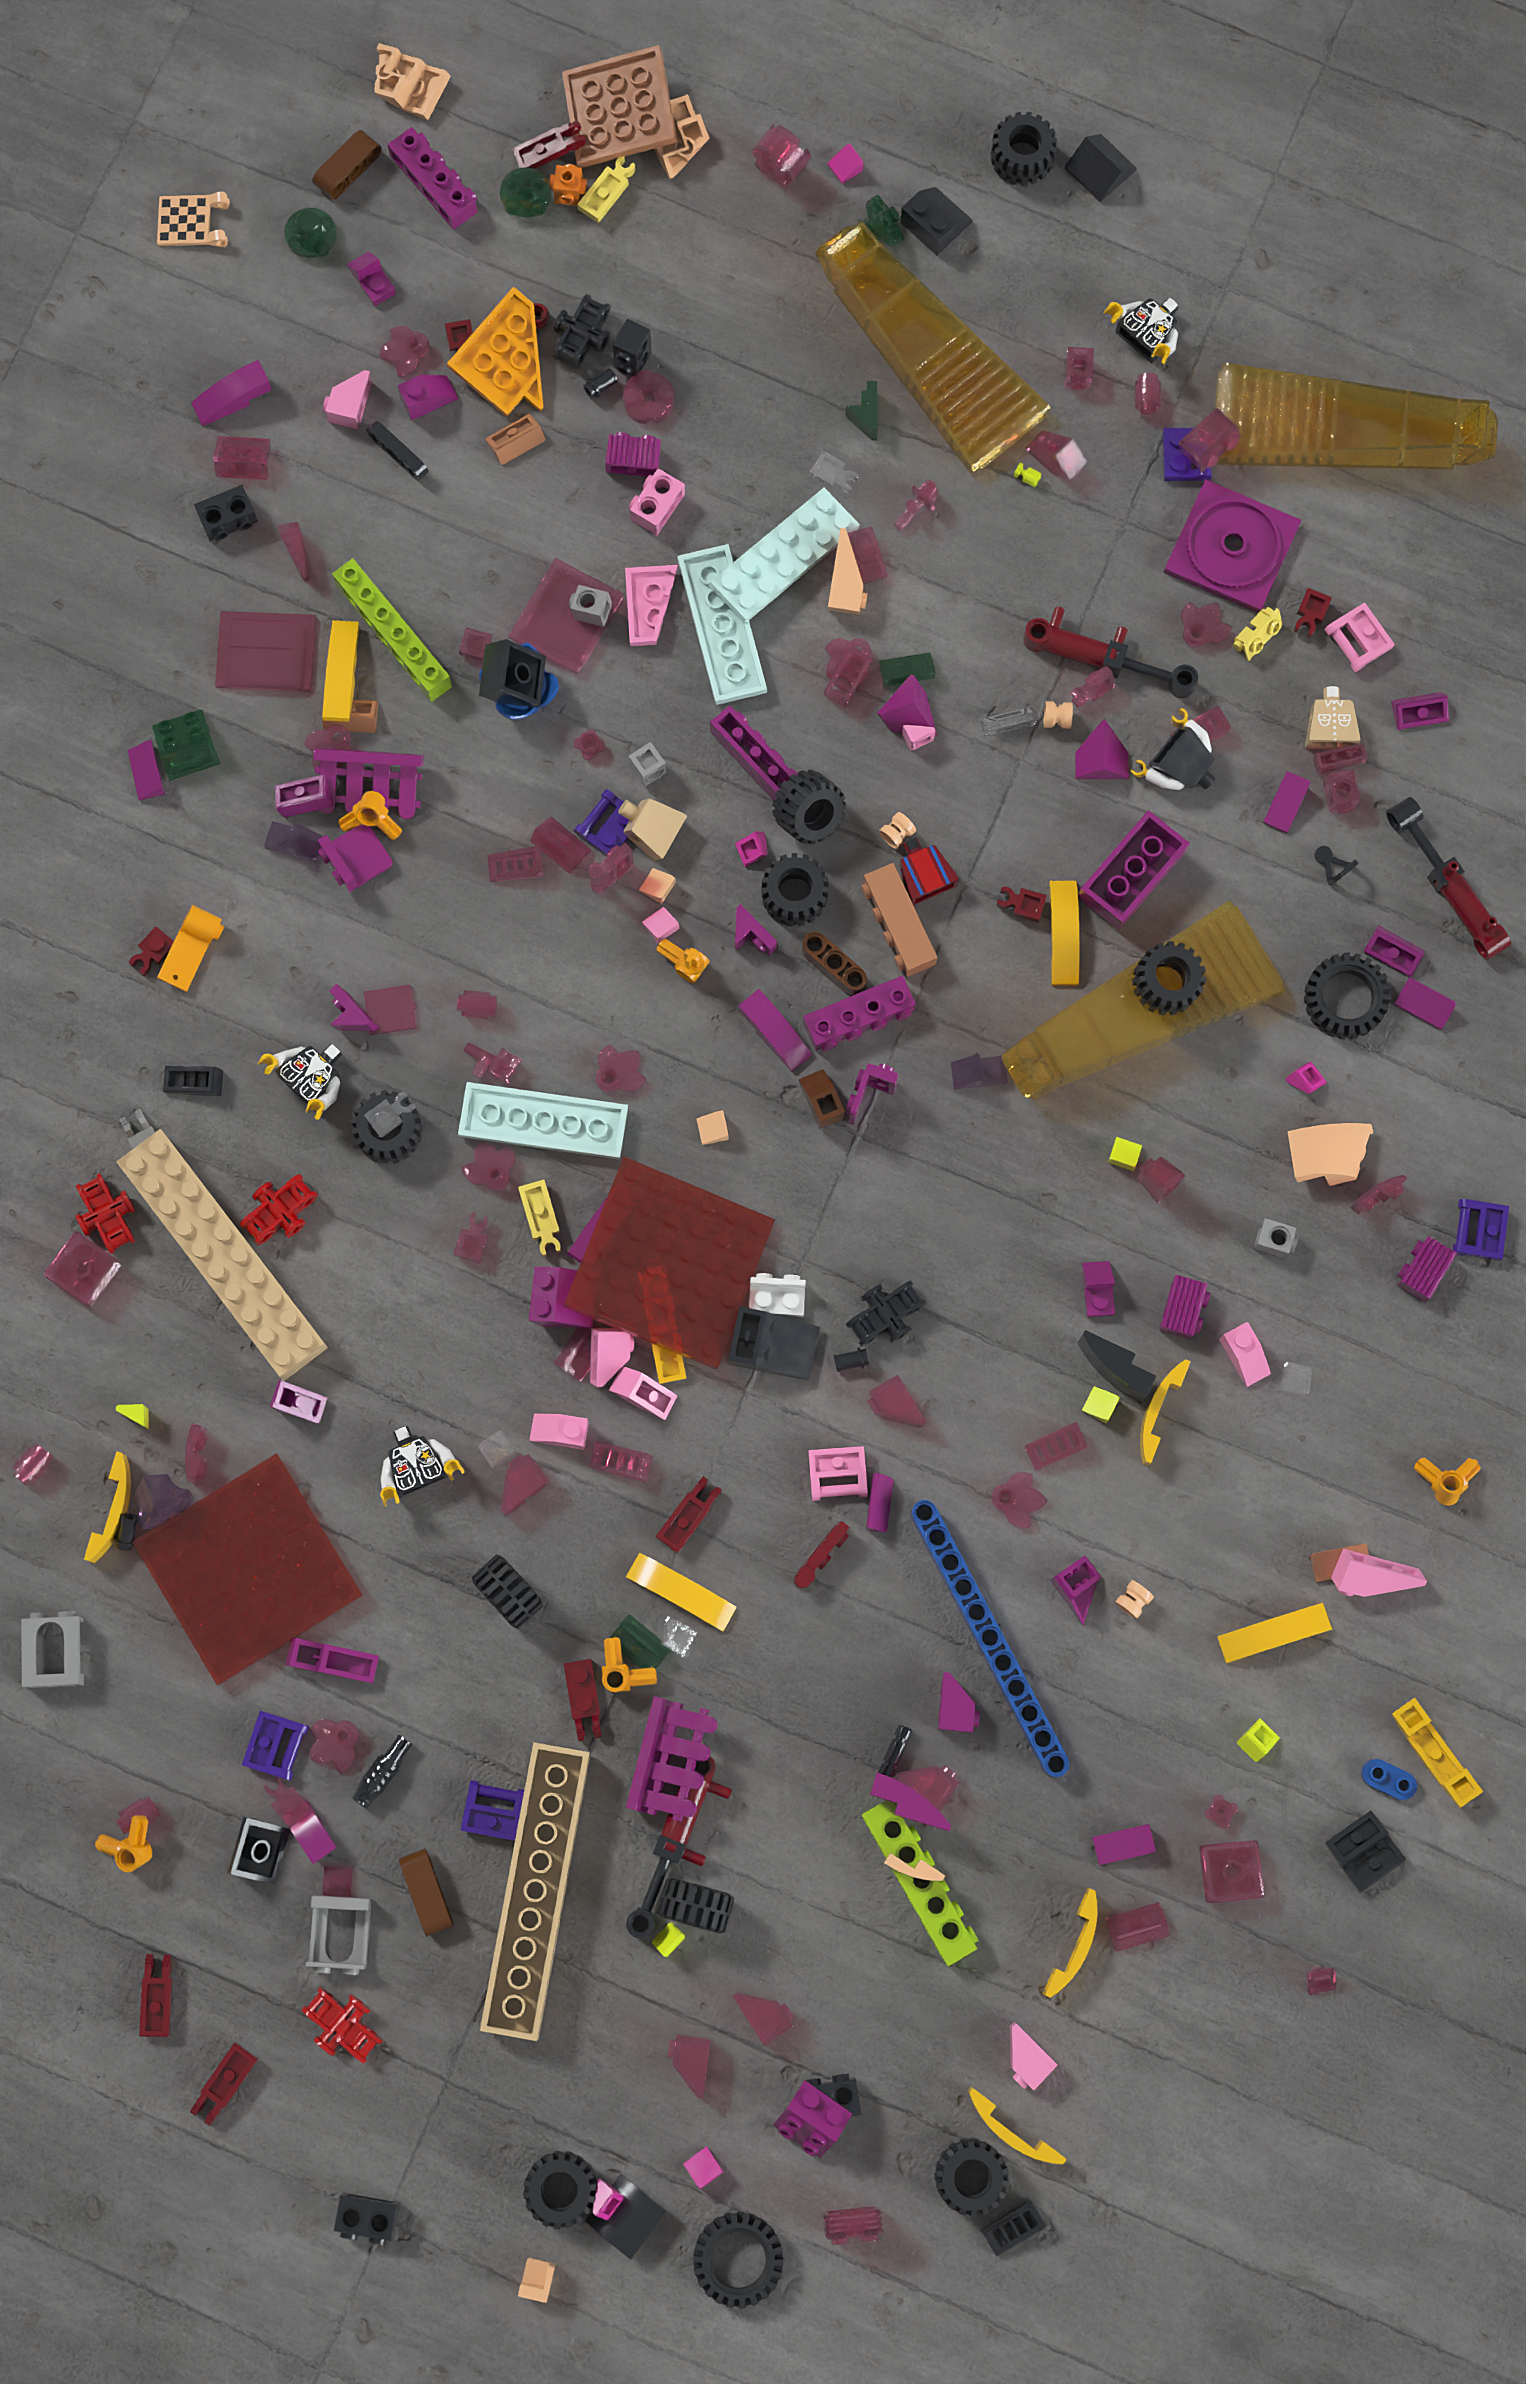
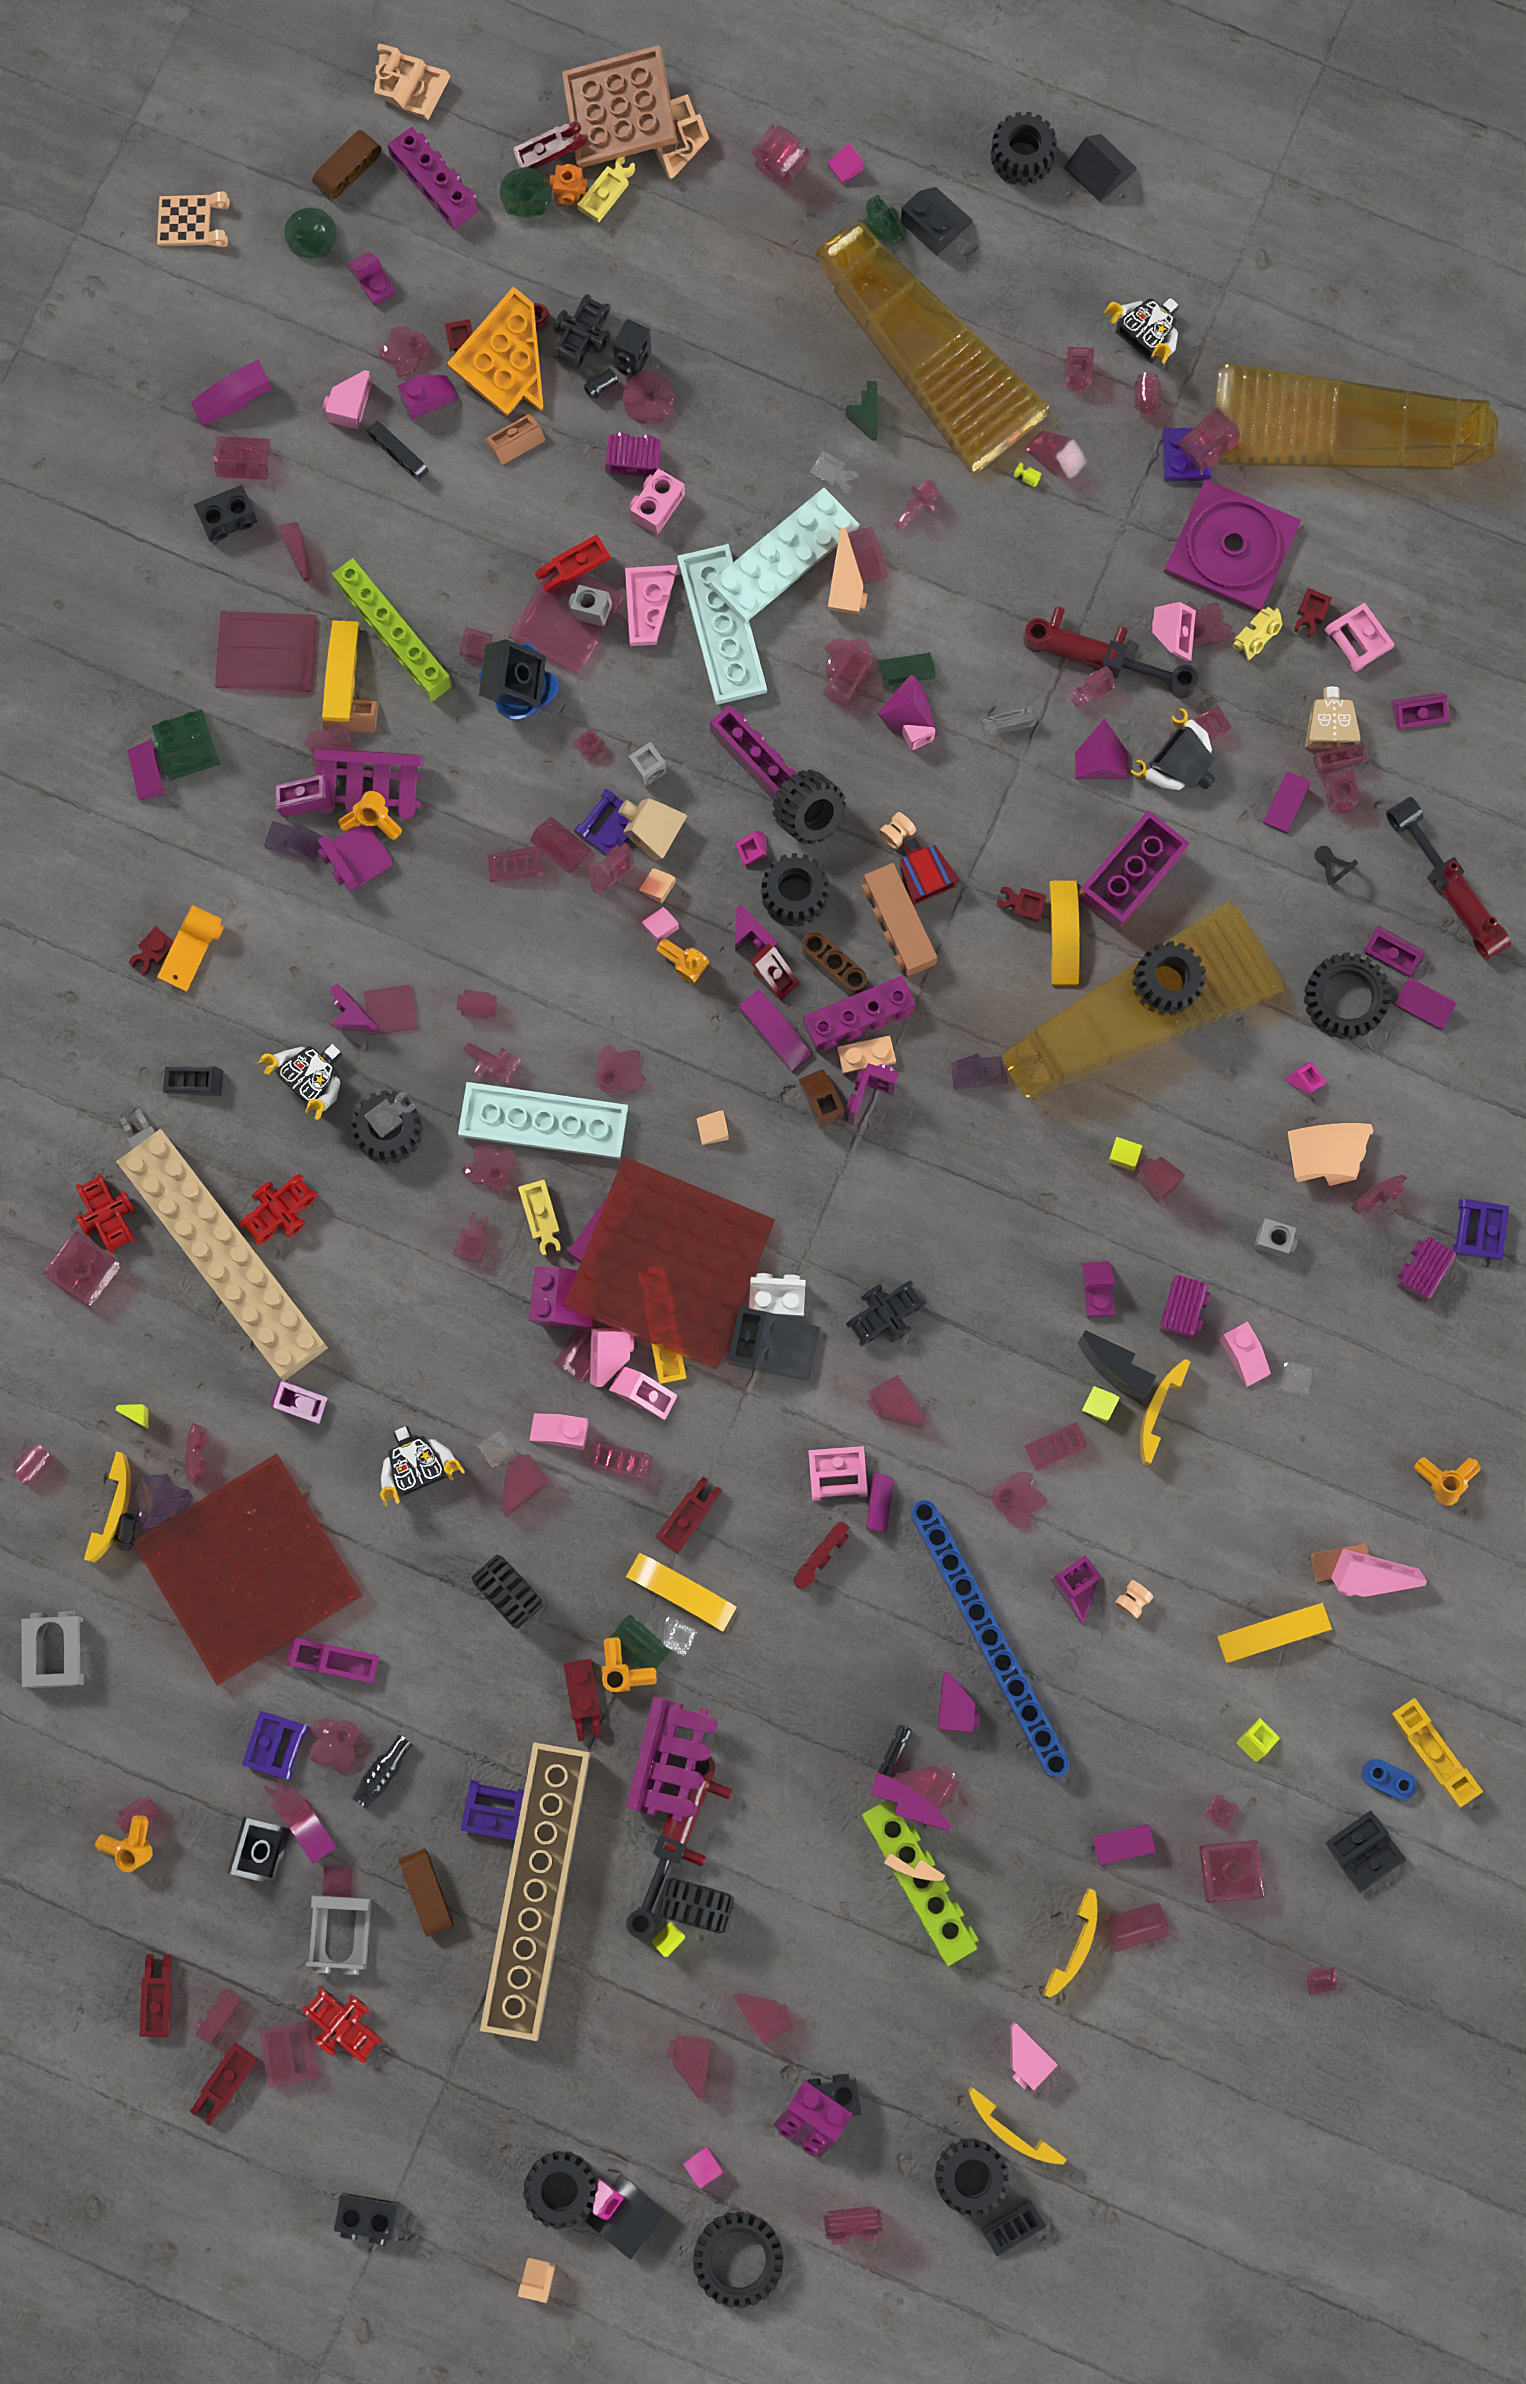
(218, 2015): none -> clear pink piece
(280, 2056): none -> clear pink plate
(574, 563): none -> red hinge
(774, 972): none -> dark red slope
(851, 1360): black pin -> none
(858, 1055): none -> light nougat plate
(1061, 715): light nougat wheel -> none
(1175, 628): none -> bright pink slope

